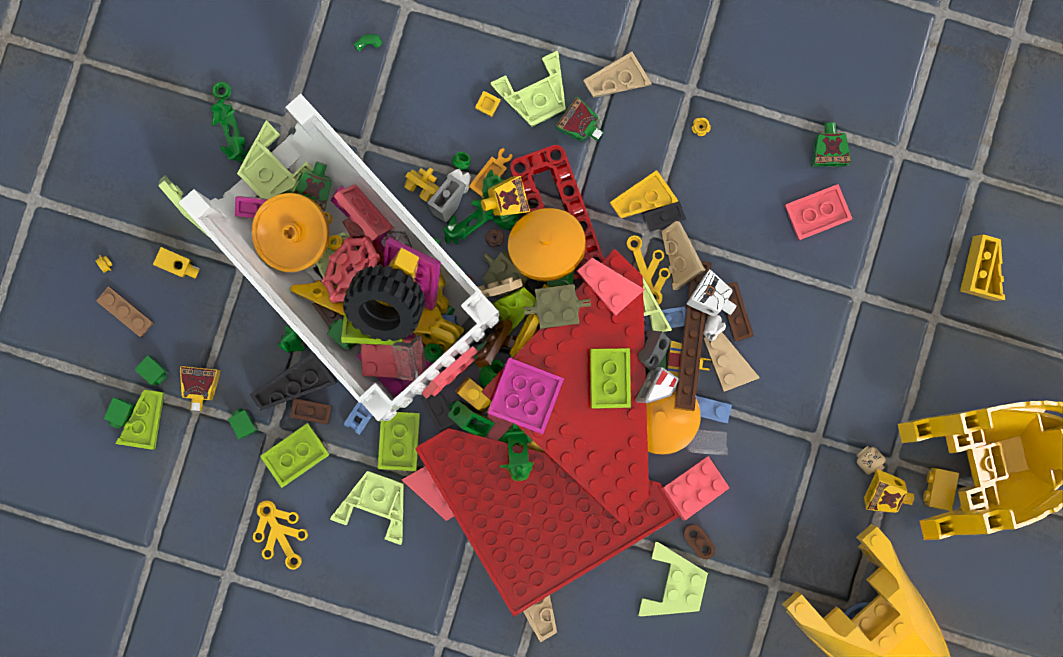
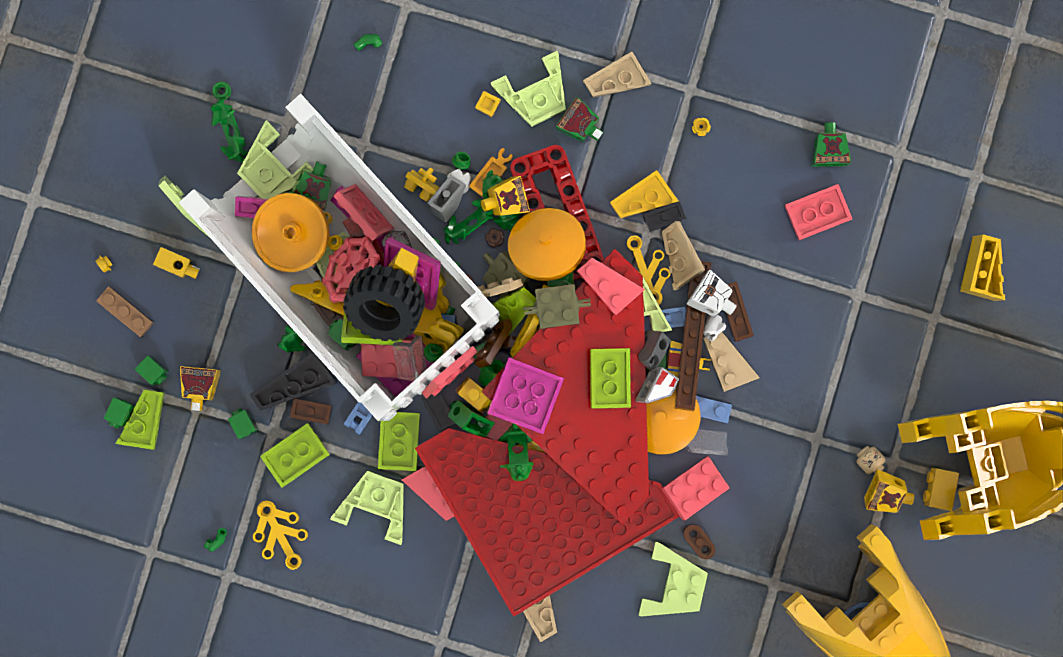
(218, 541): none -> green arm

